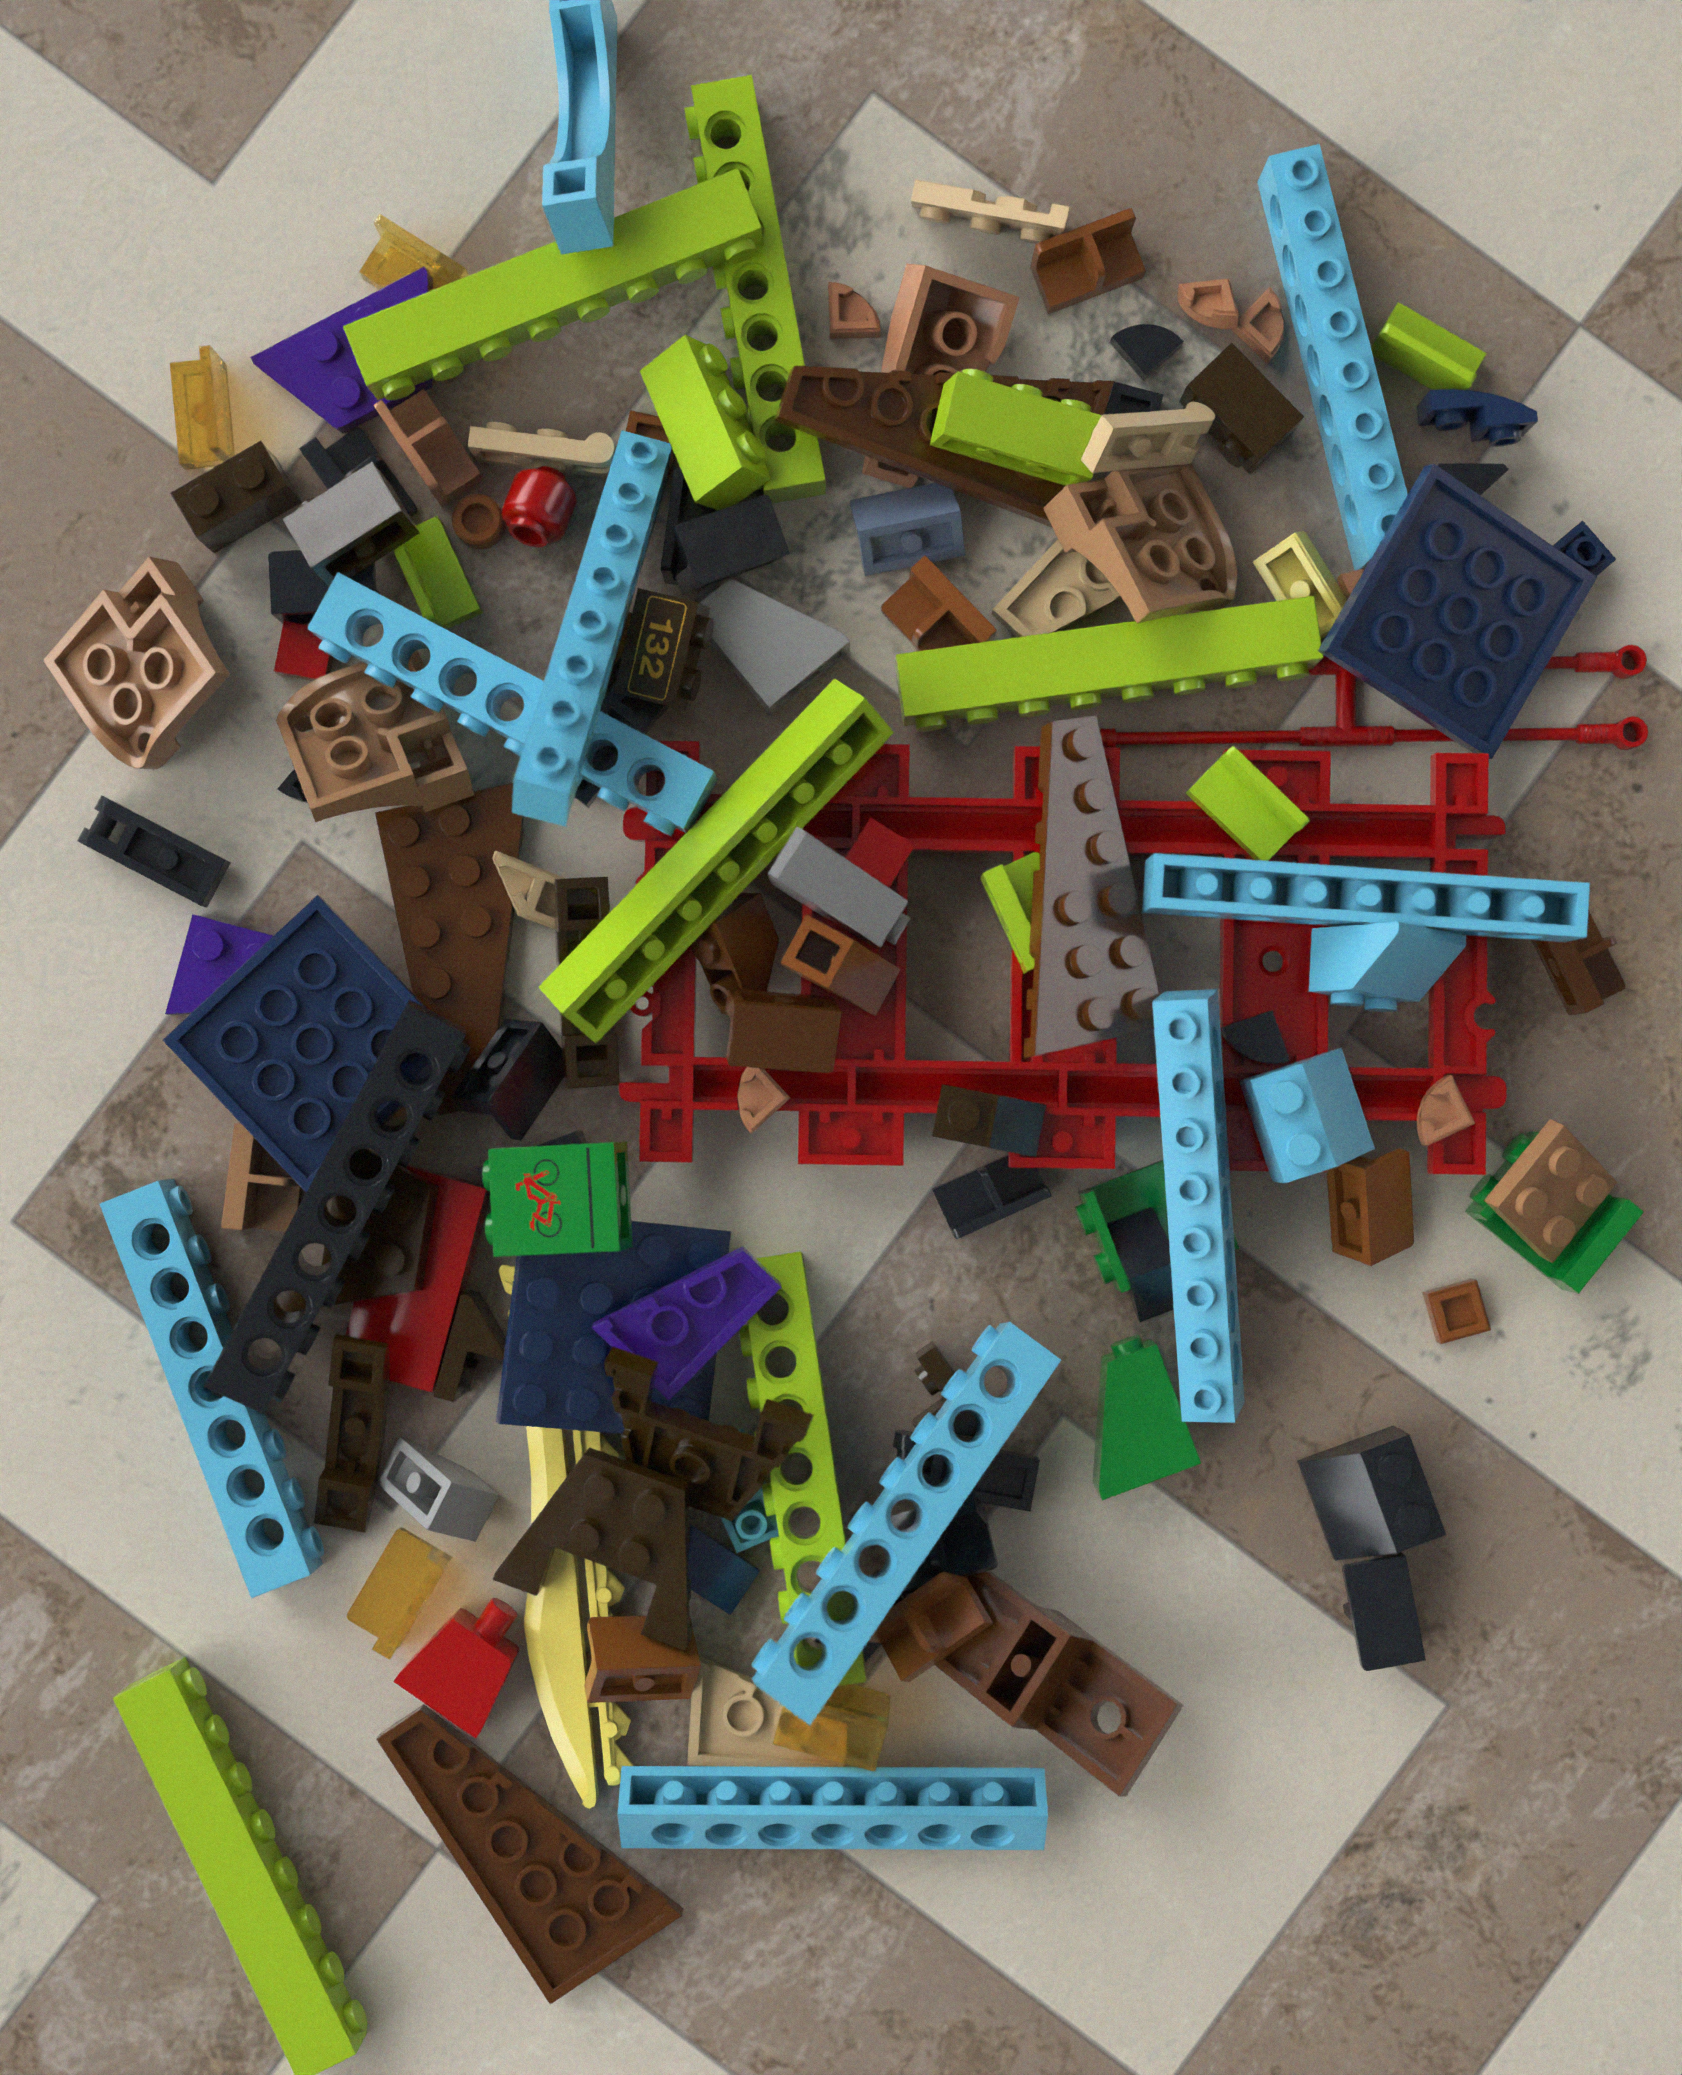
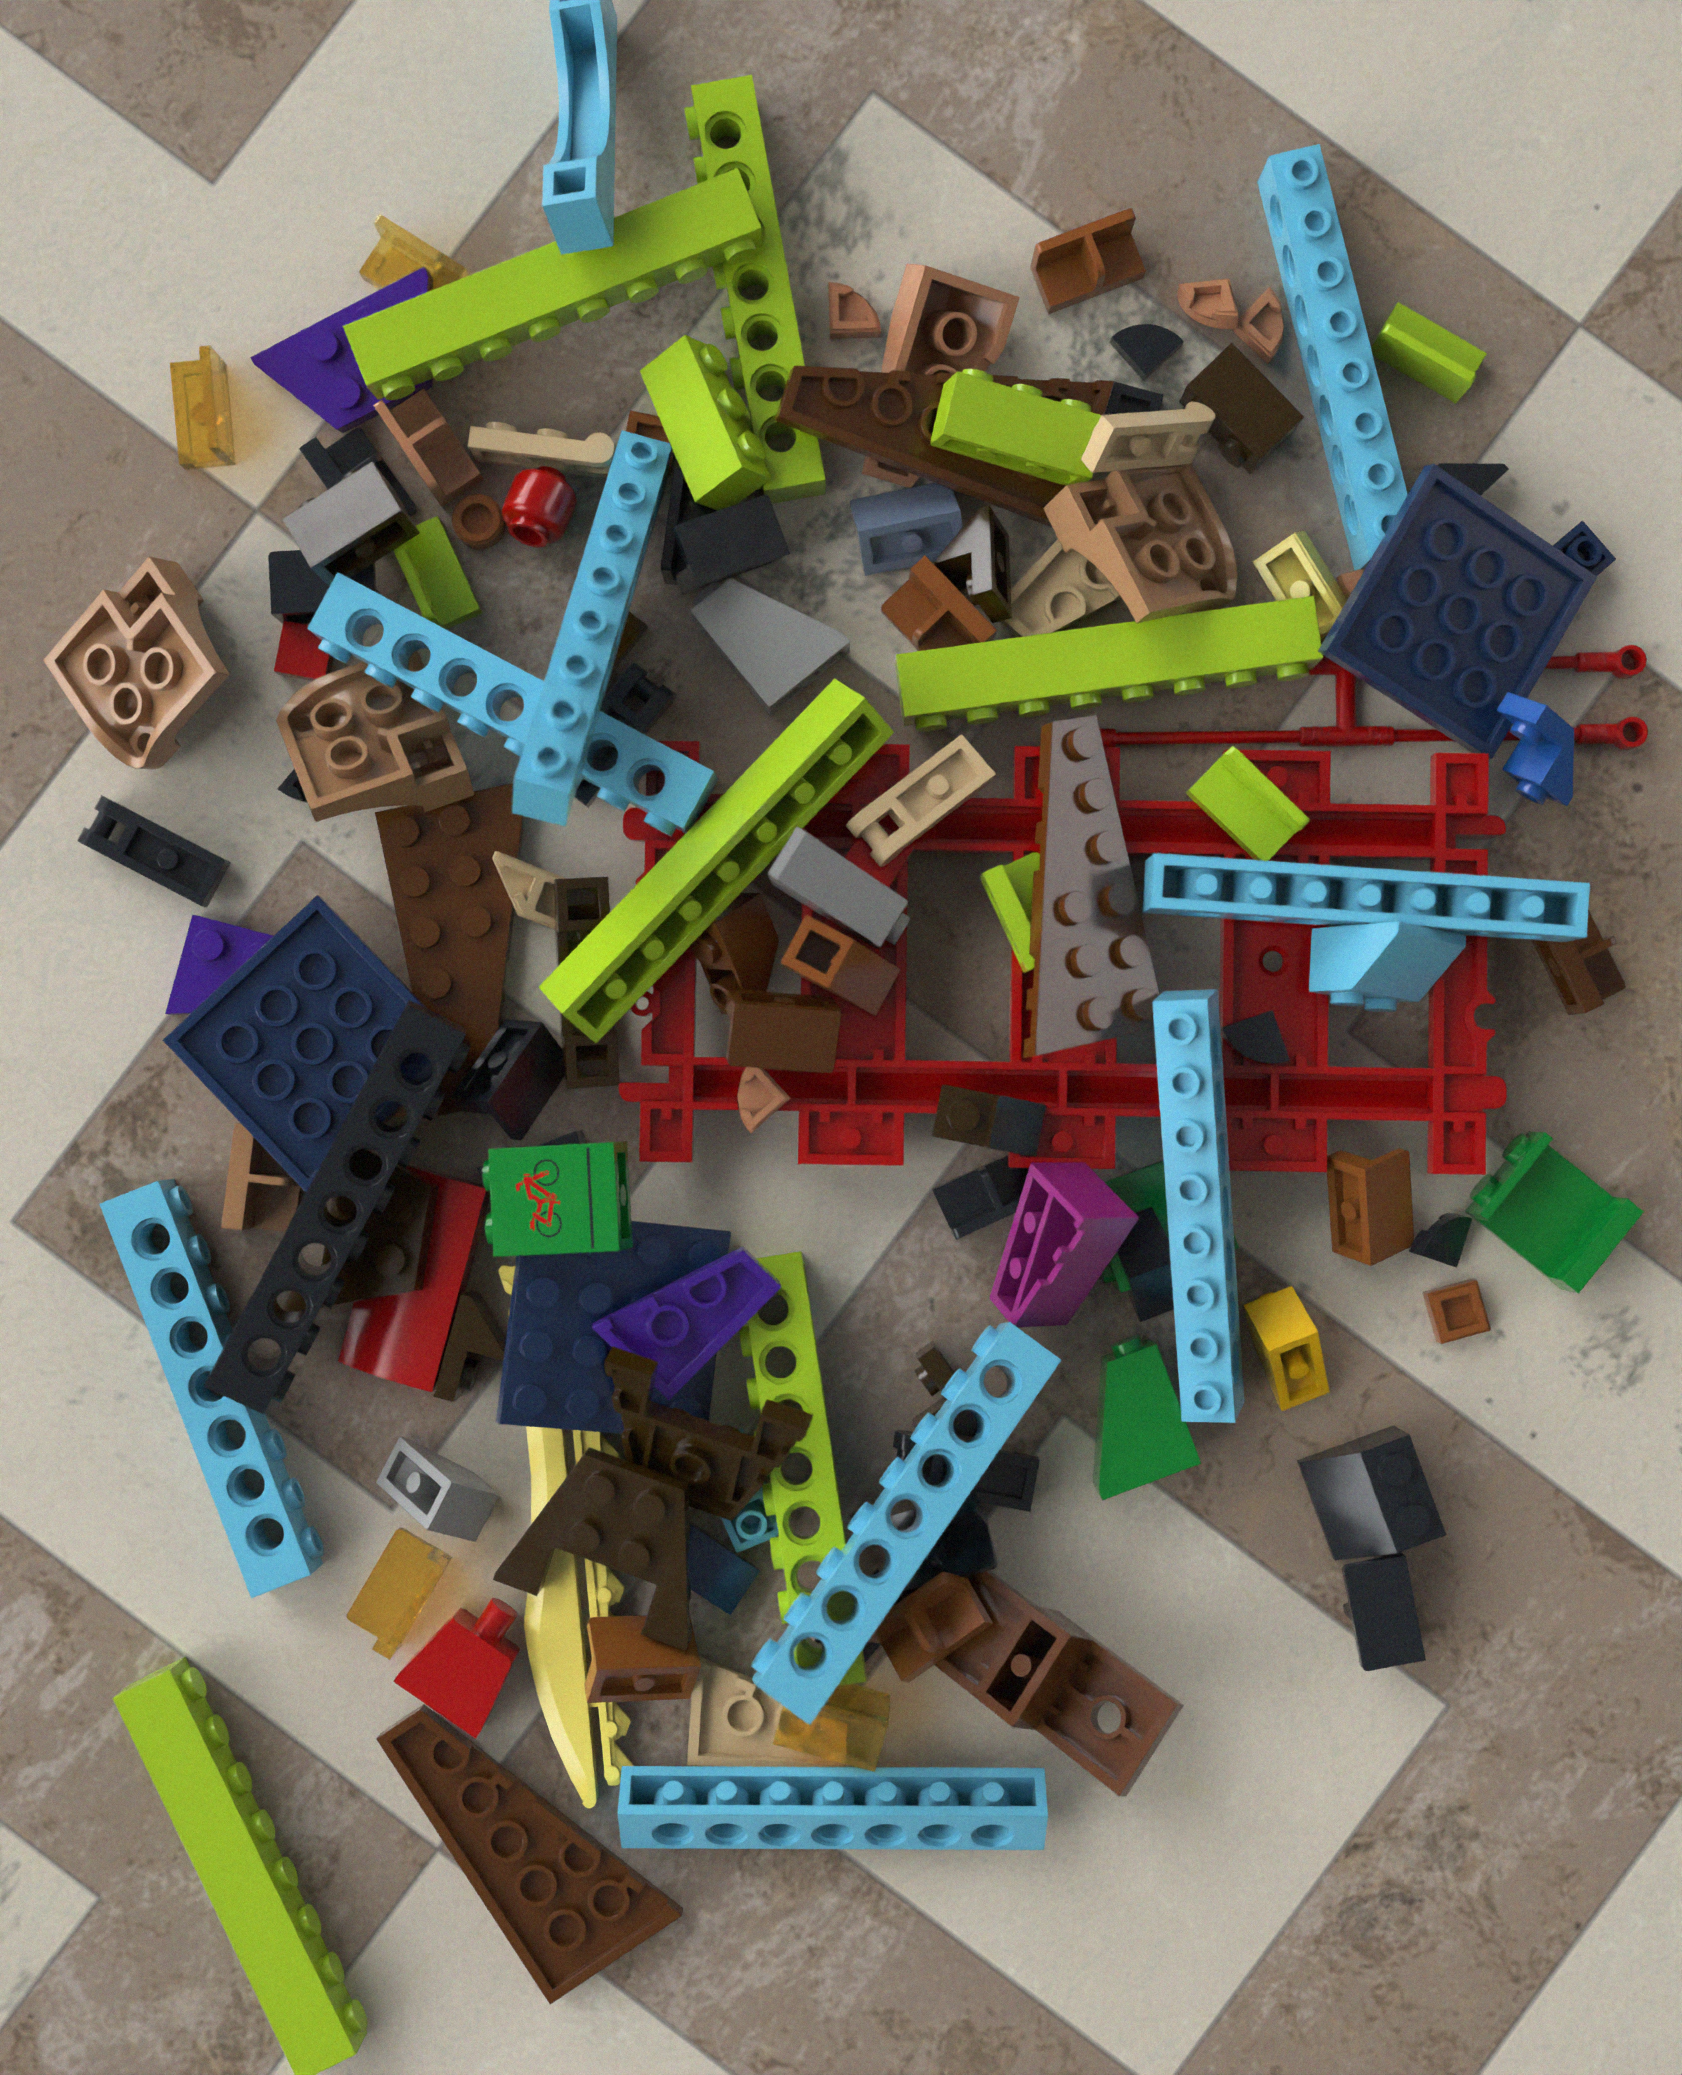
(236, 497): dark brown brick -> none
(355, 1432): dark brown slope -> none
(664, 649): dark brown brick -> none
(922, 799): none -> tan plate
(942, 201): tan wing -> none
(981, 564): none -> dark brown slope
(1058, 1244): none -> magenta wedge
(1287, 1347): none -> yellow slope
(1307, 1116): medium azure slope -> none
(1442, 1112): nougat tile -> none
(1443, 1239): none -> black tile
(1489, 415): dark blue slope -> none
(1545, 751): none -> blue slope
(1551, 1190): medium nougat plate -> none

